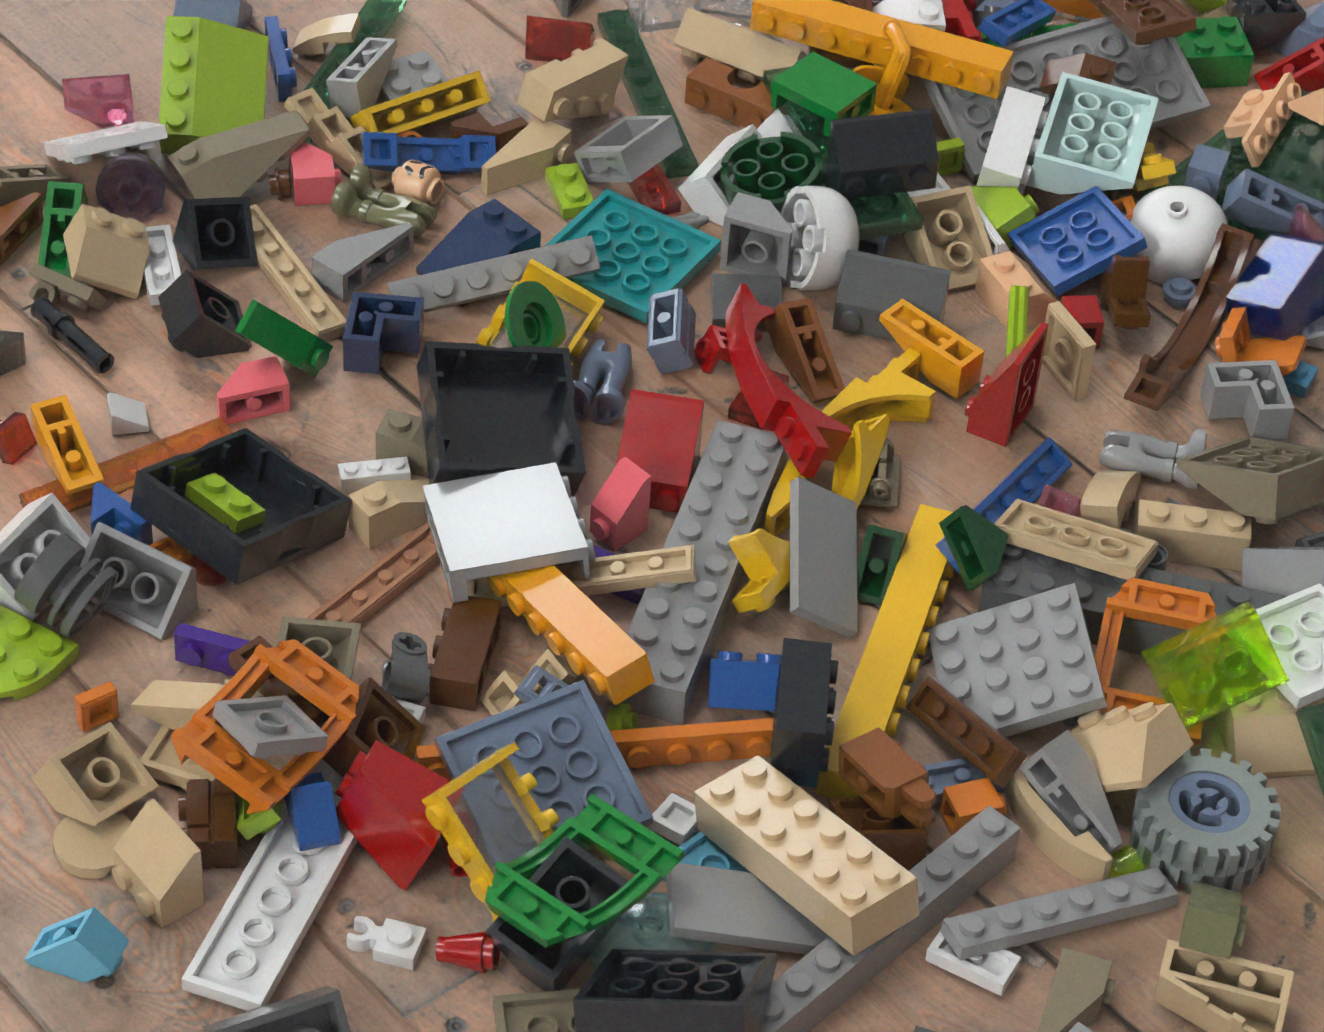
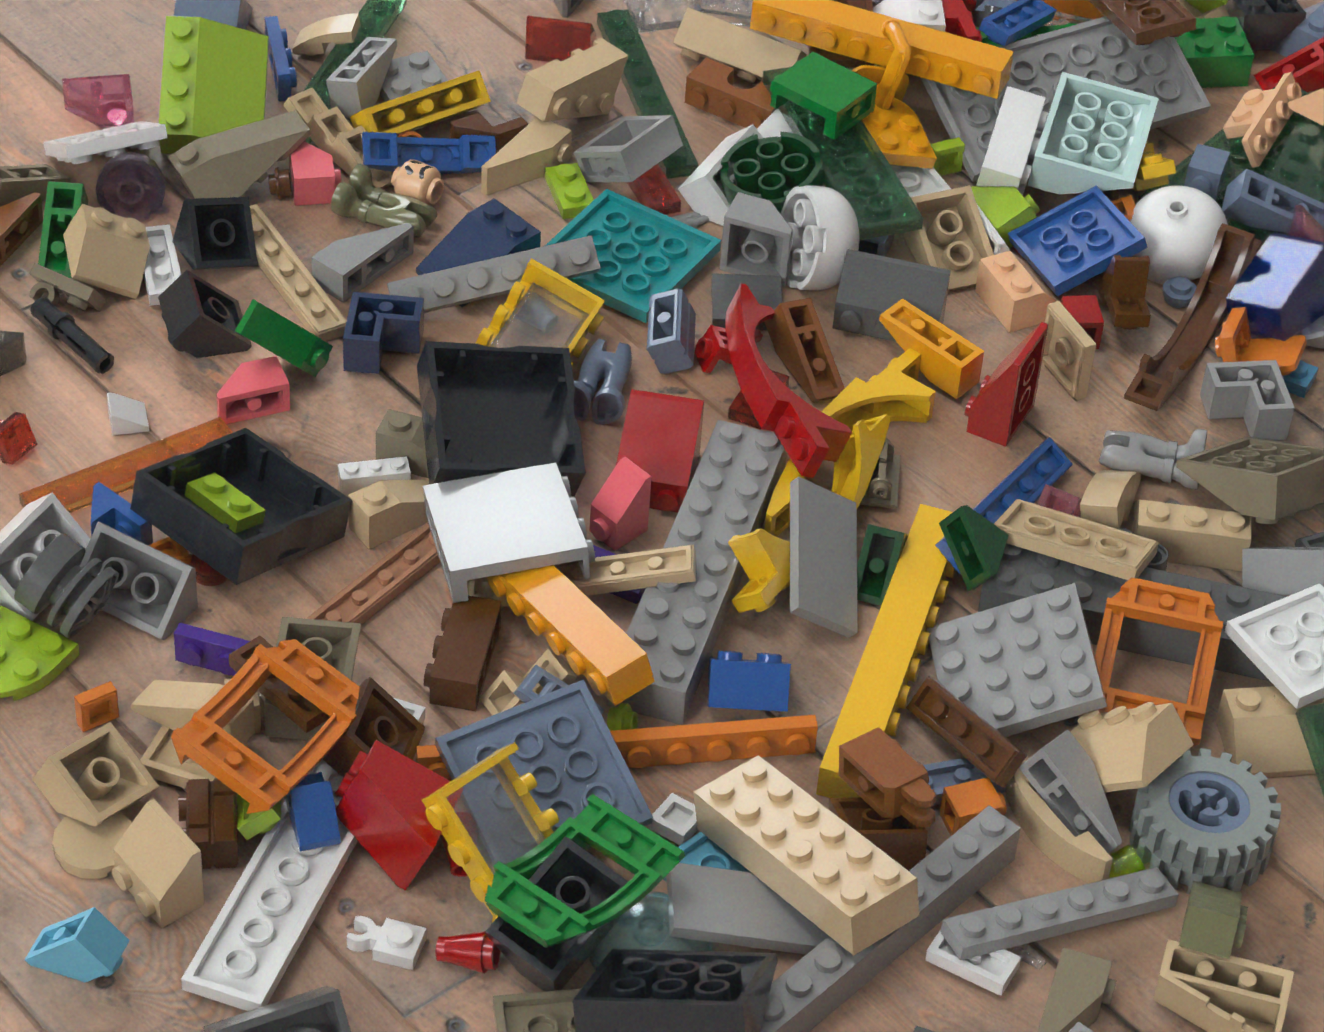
(64, 444): light orange slope -> none
(270, 726): light grey plate -> none
(407, 670): dark grey piece -> none
(534, 316): green hat -> none
(802, 711): black brick -> none
(882, 154): black slope -> none
(1017, 317): lime axle -> none
(1081, 65): reddish brown slope -> none
(1215, 665): clear neon green slope -> none

